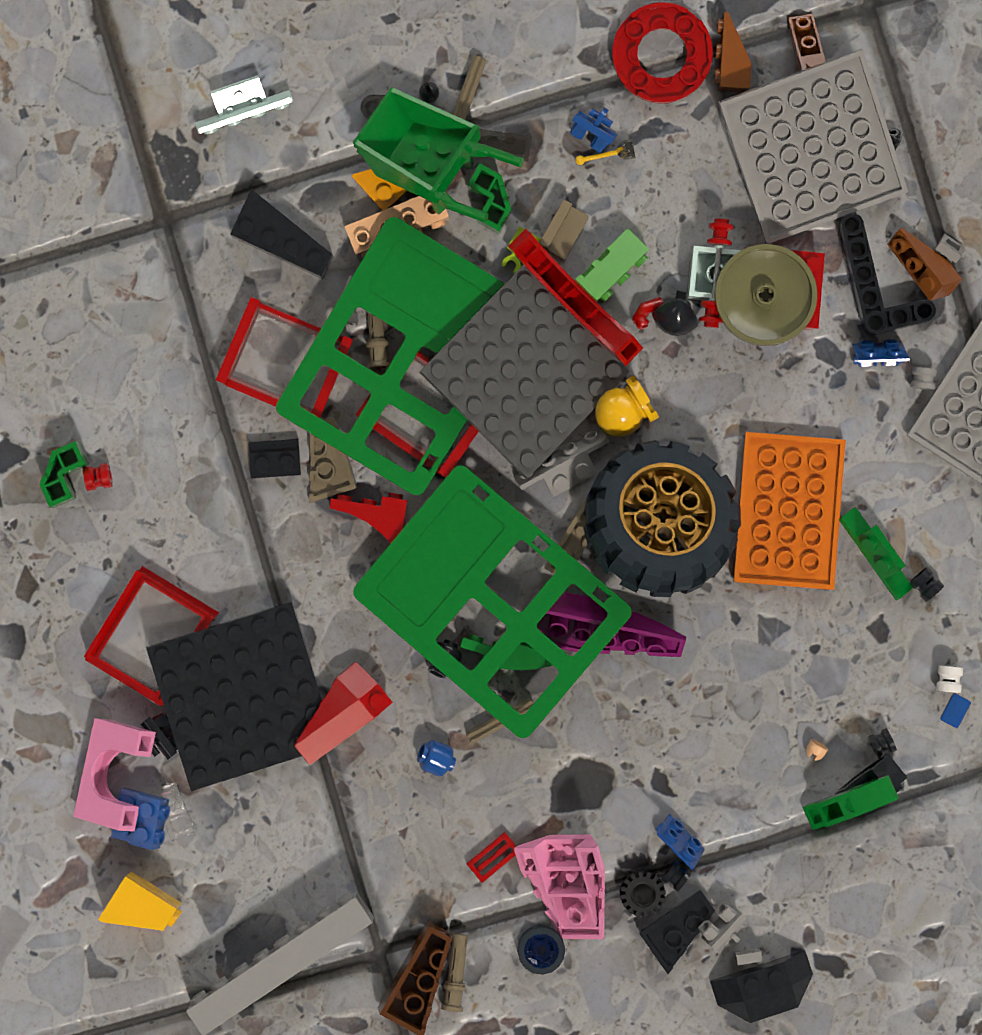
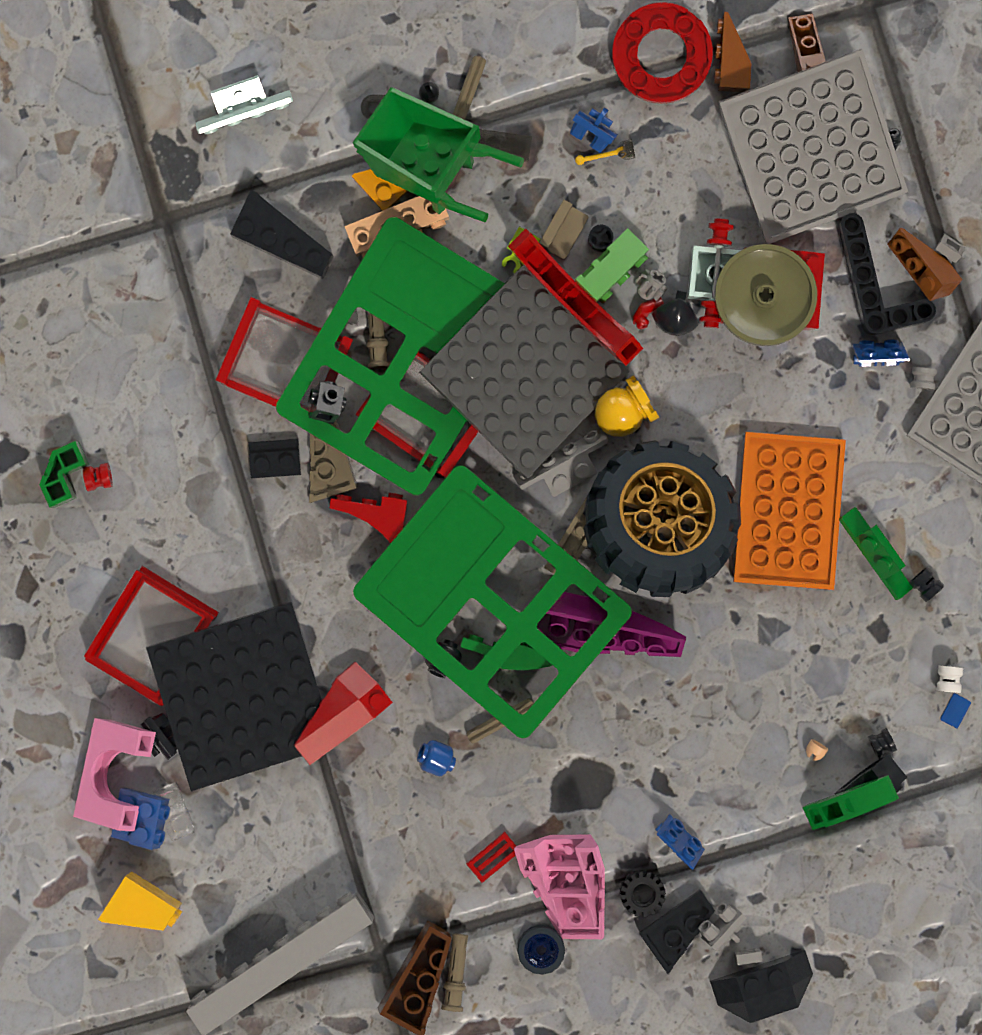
(326, 402): none -> black brick
(491, 187): green brick -> none
(603, 235): none -> black wheel
(651, 284): none -> light grey gear
(676, 875): black wheel -> none

